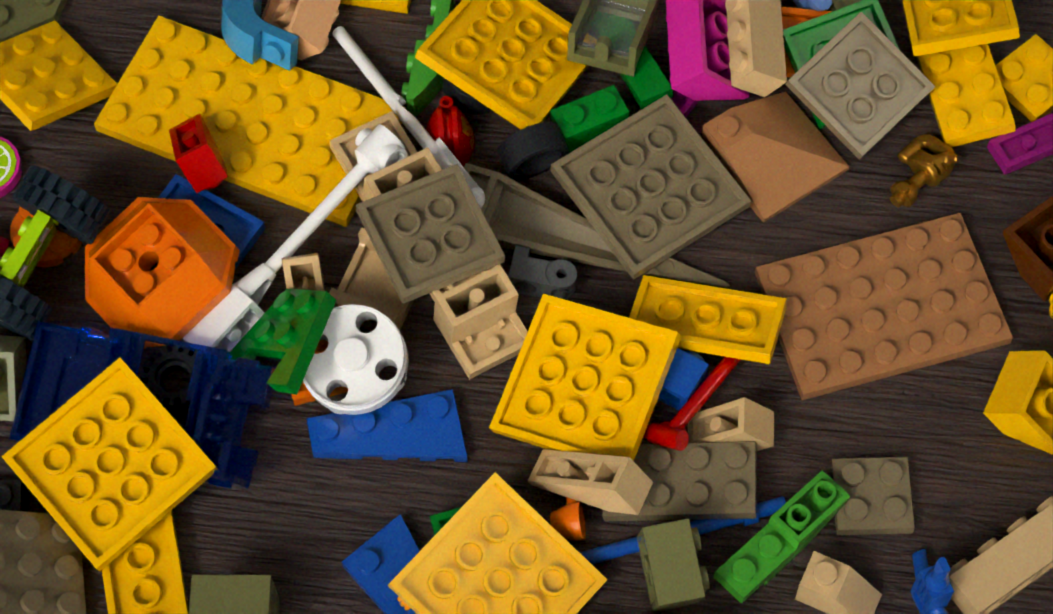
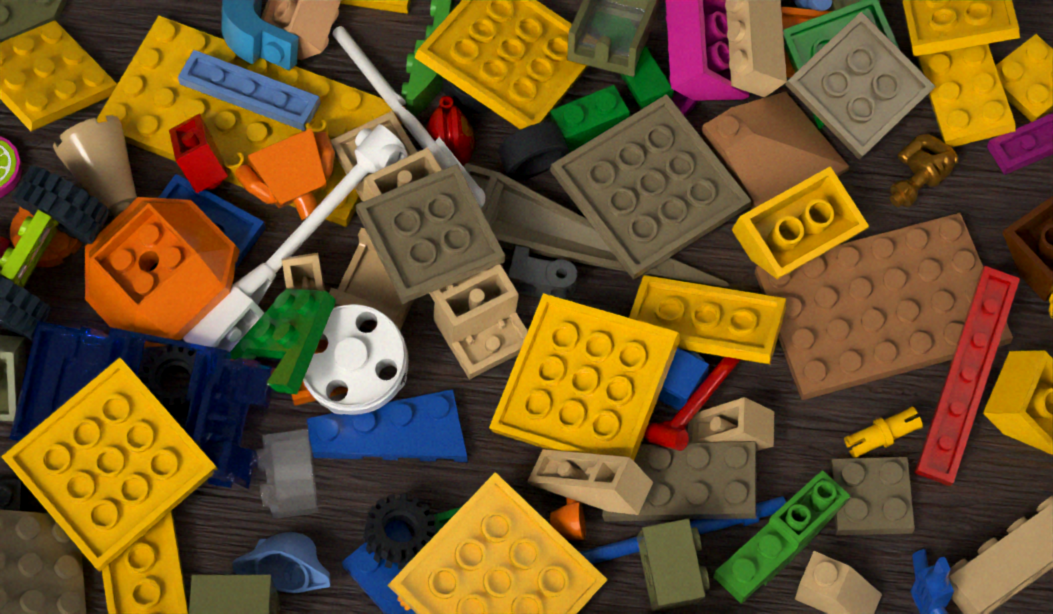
(99, 161): none -> tan cone
(249, 90): none -> medium blue plate
(288, 170): none -> orange torso
(289, 474): none -> clear brick
(289, 560): none -> medium blue hat
(403, 511): none -> black tyre
(799, 224): none -> yellow slope
(883, 432): none -> yellow pin
(967, 376): none -> red plate

